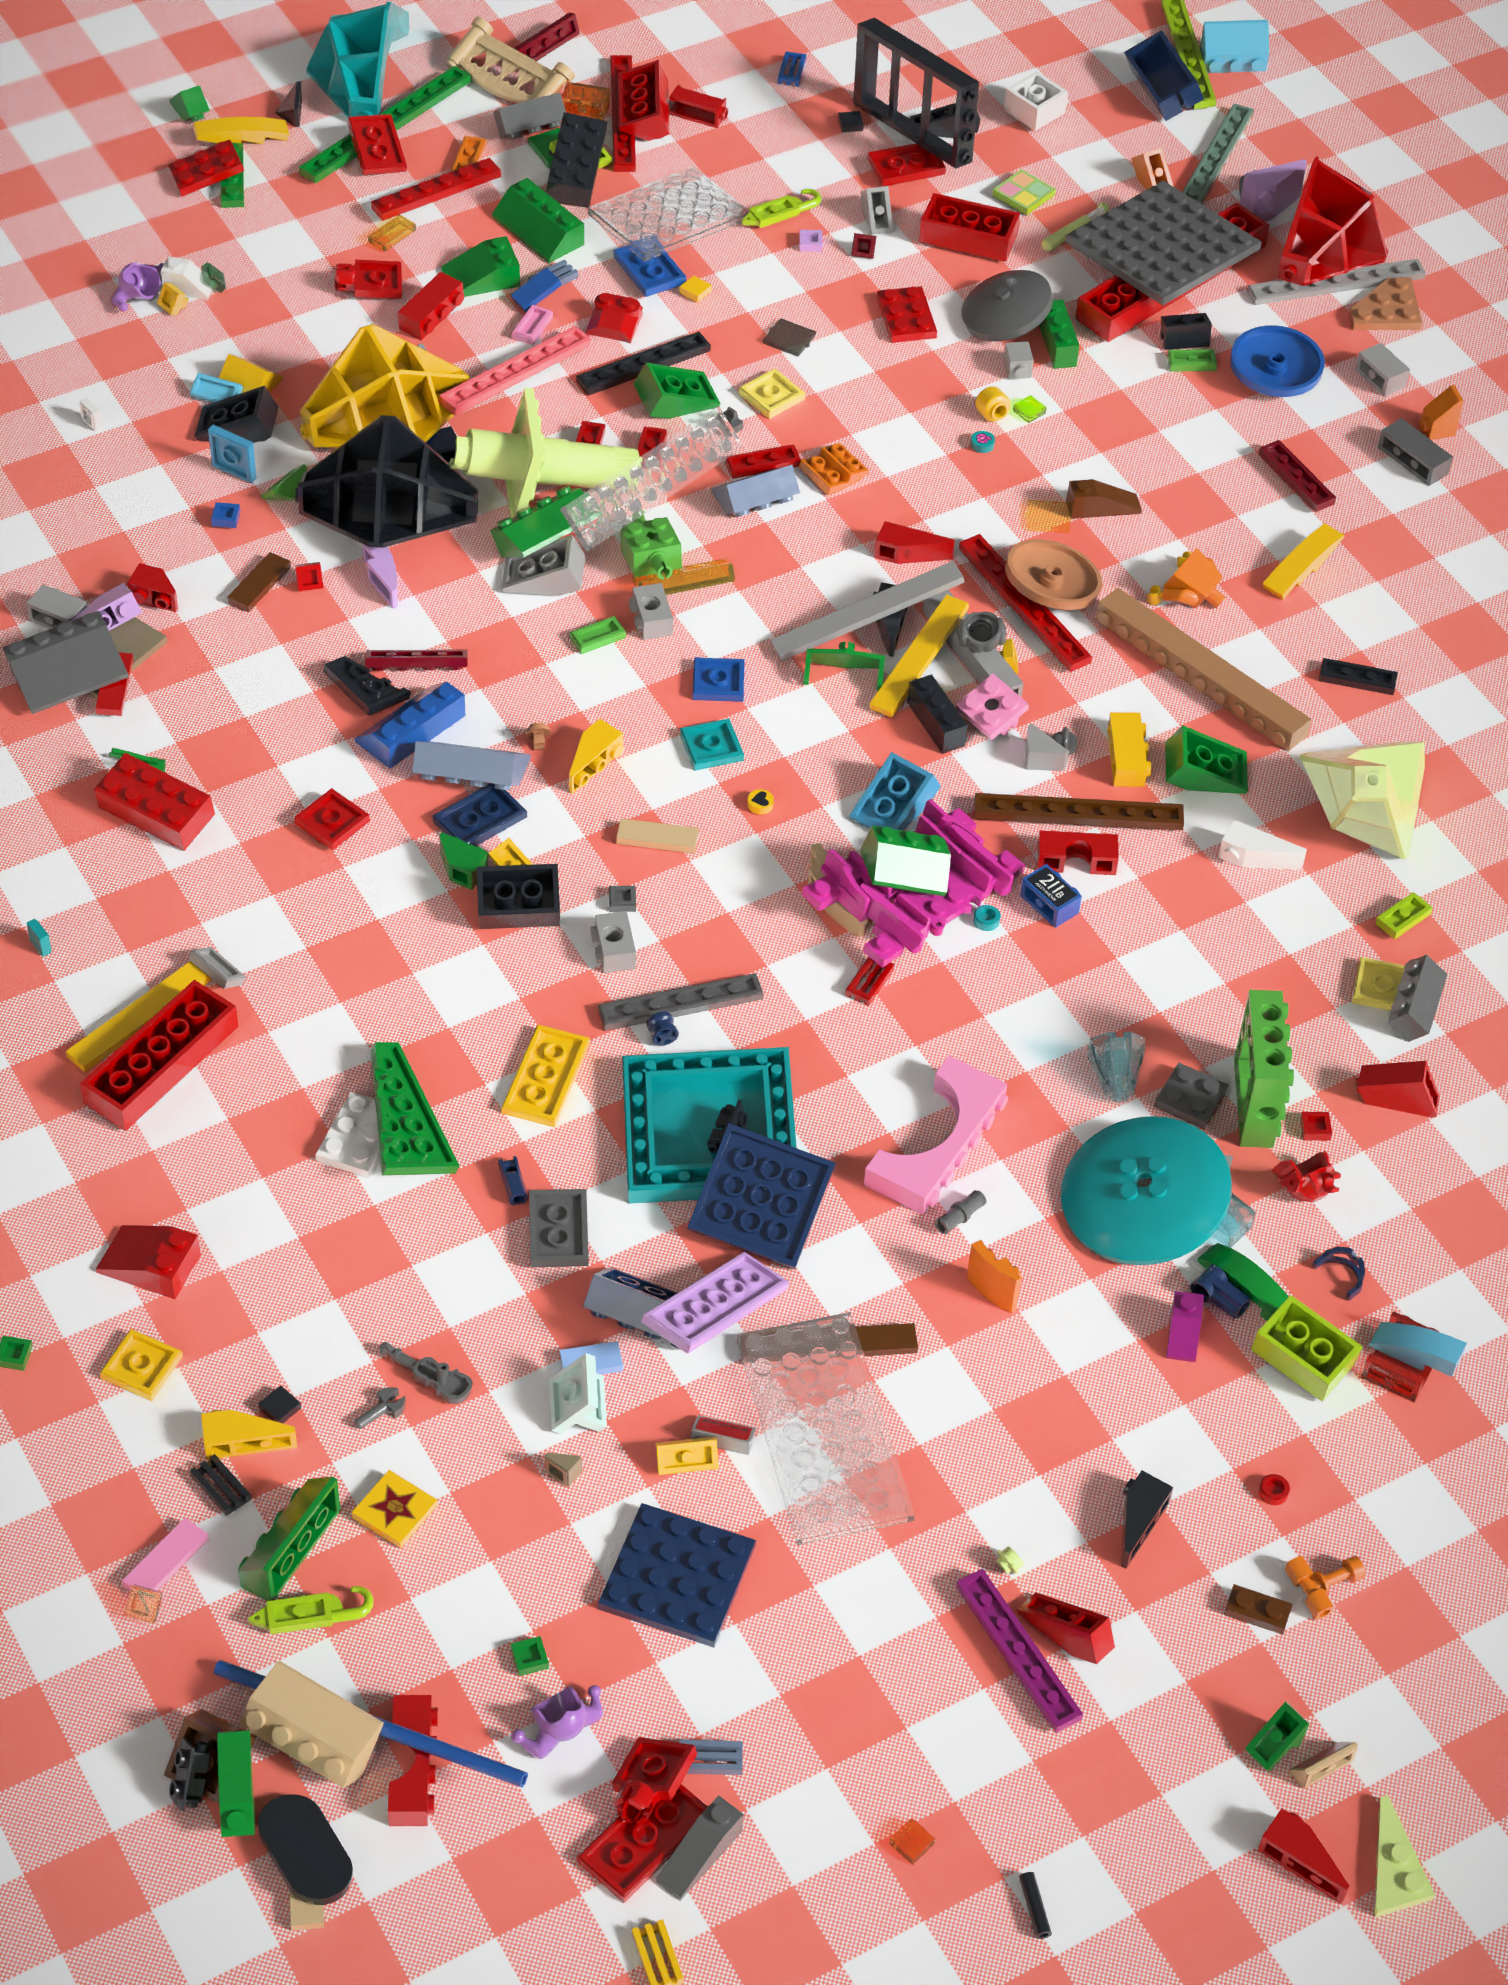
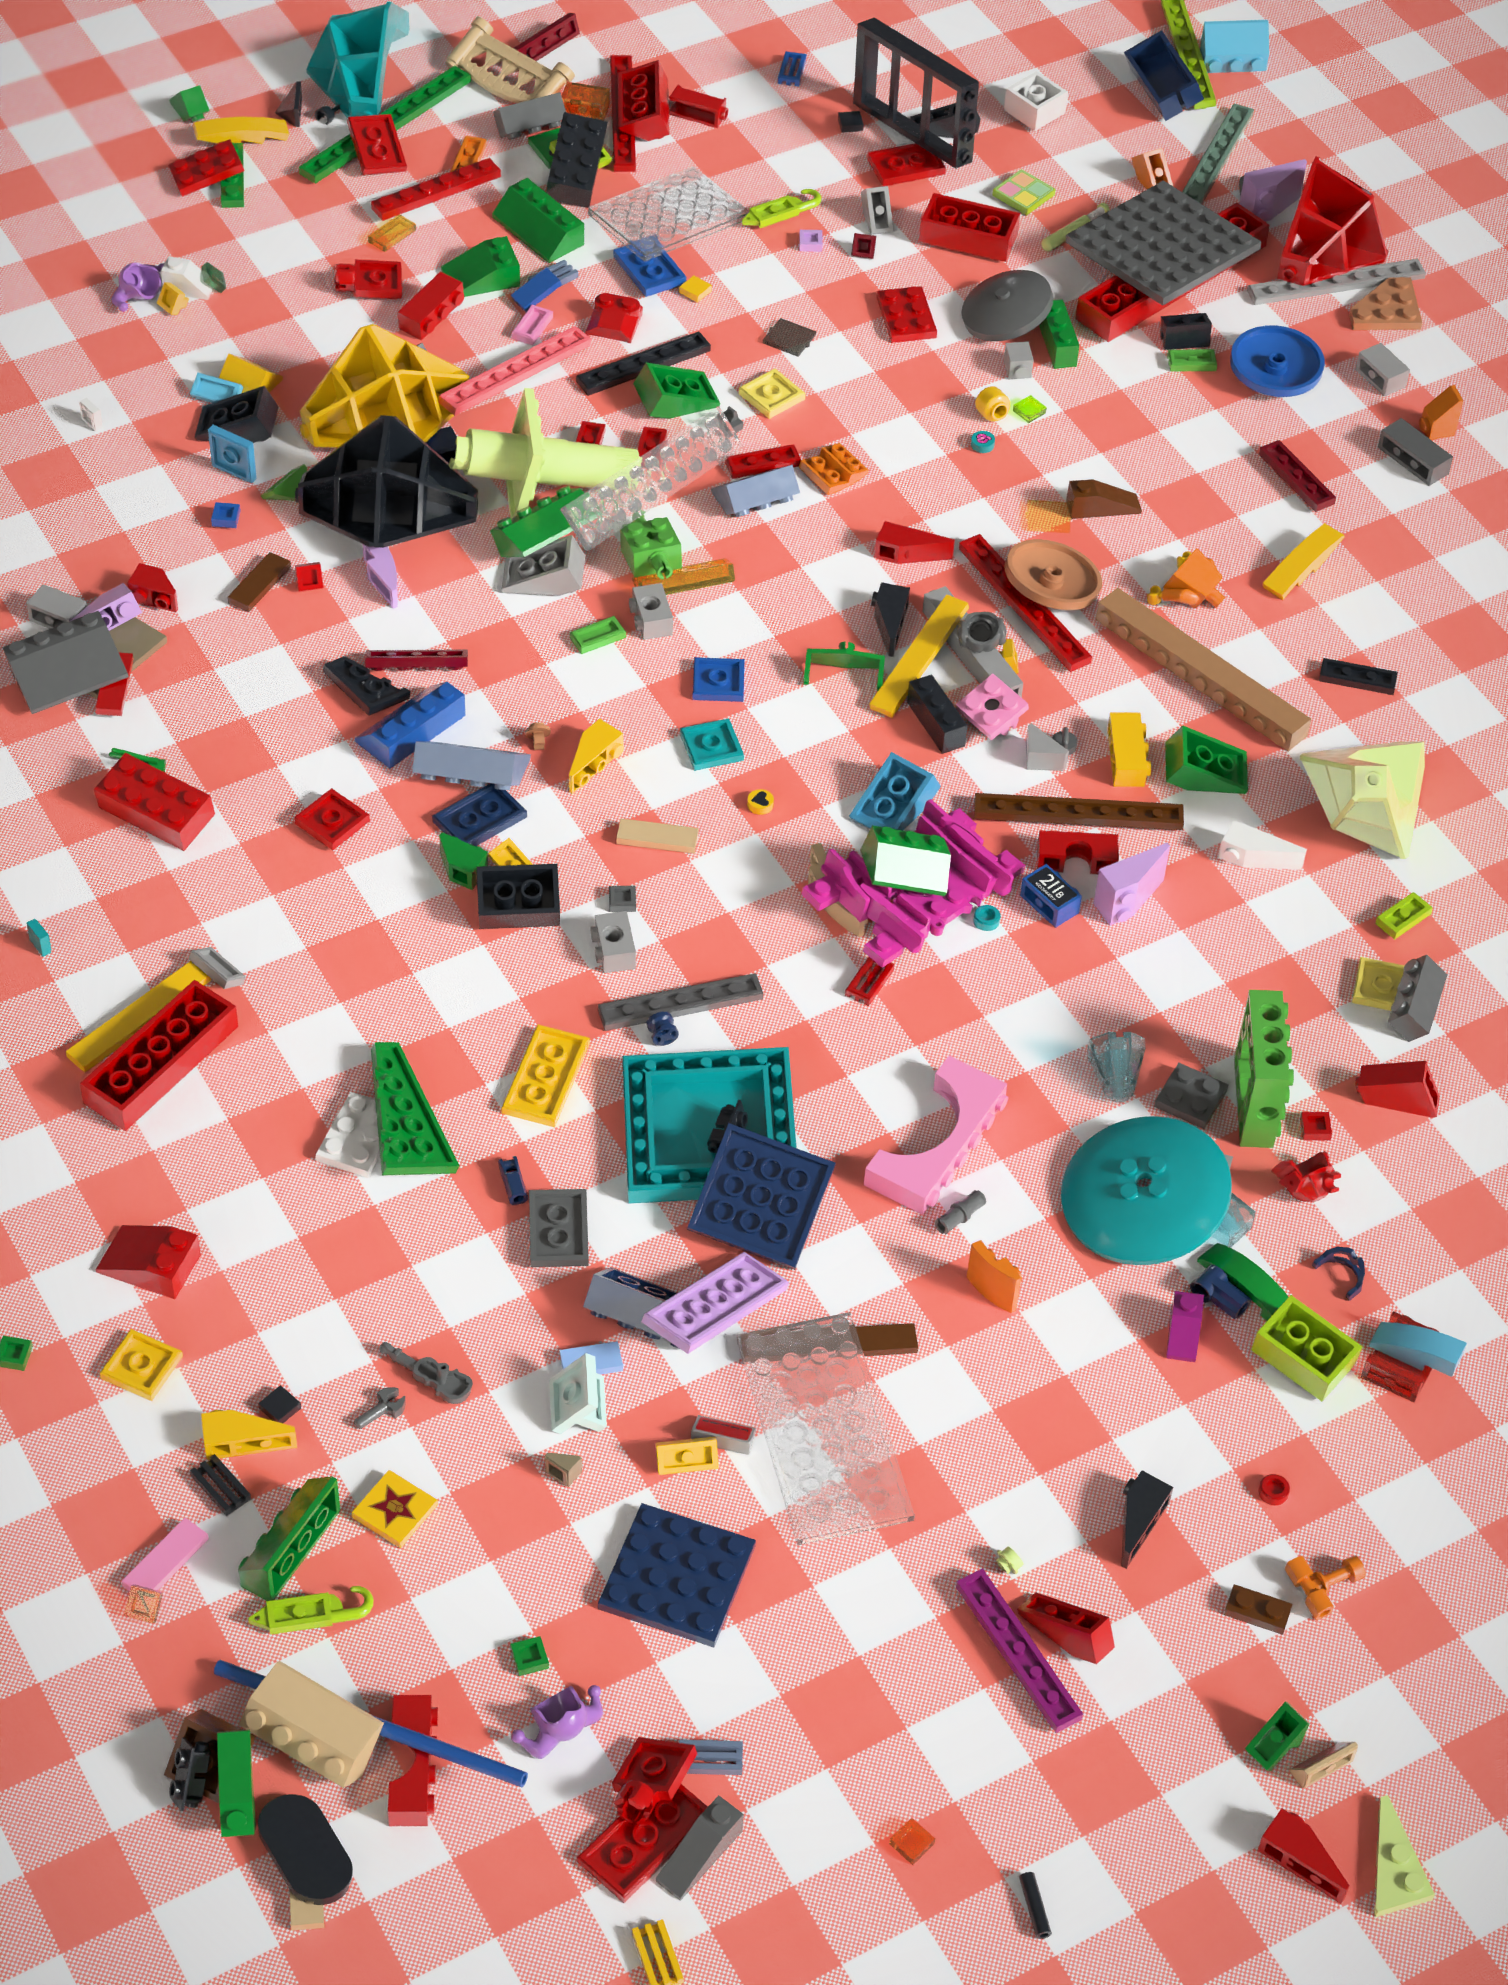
(328, 112): none -> black hinge
(867, 610): light grey tile -> none
(1129, 883): none -> lavender slope

